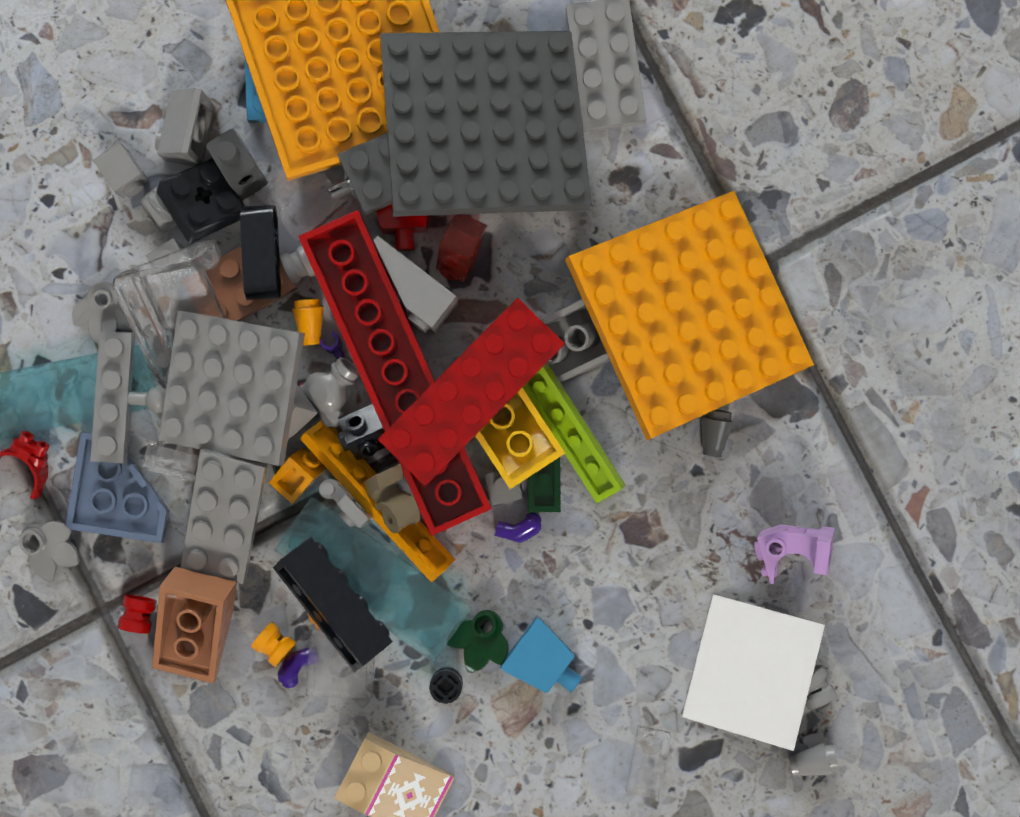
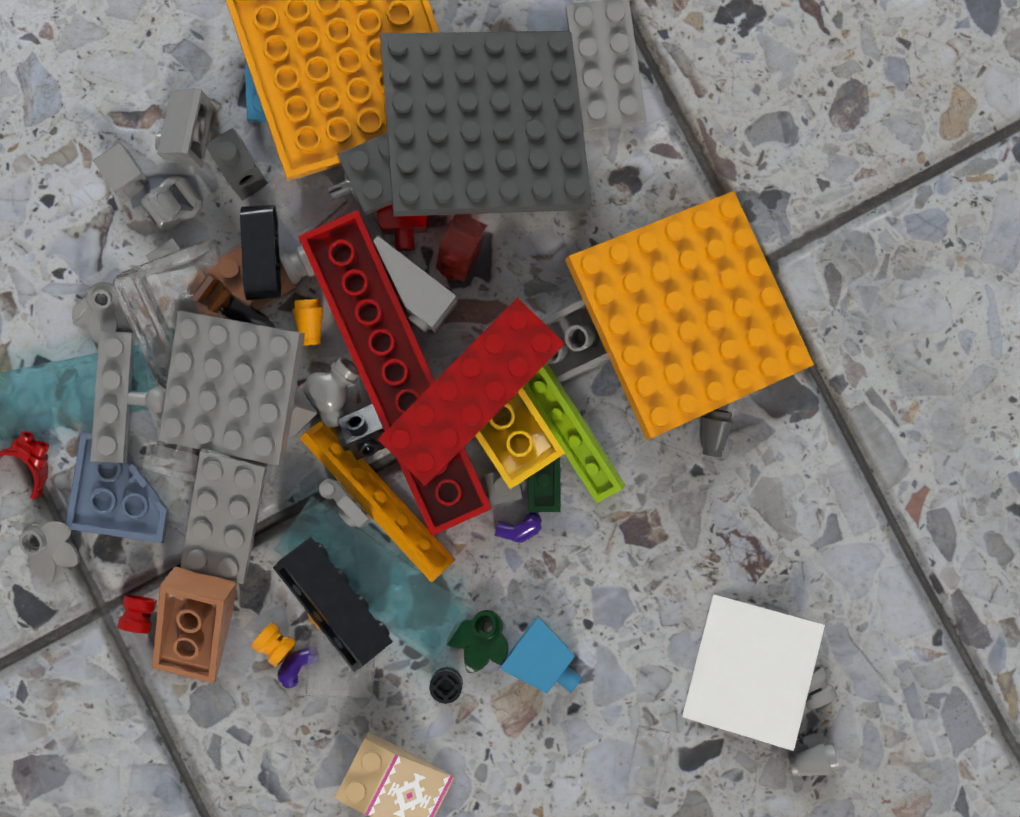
(197, 218): black brick -> none
(218, 298): none -> piece
(297, 474): light orange bracket -> none
(336, 348): dark purple hand -> none
(396, 505): dark tan leg -> none
(809, 542): lavender tile -> none

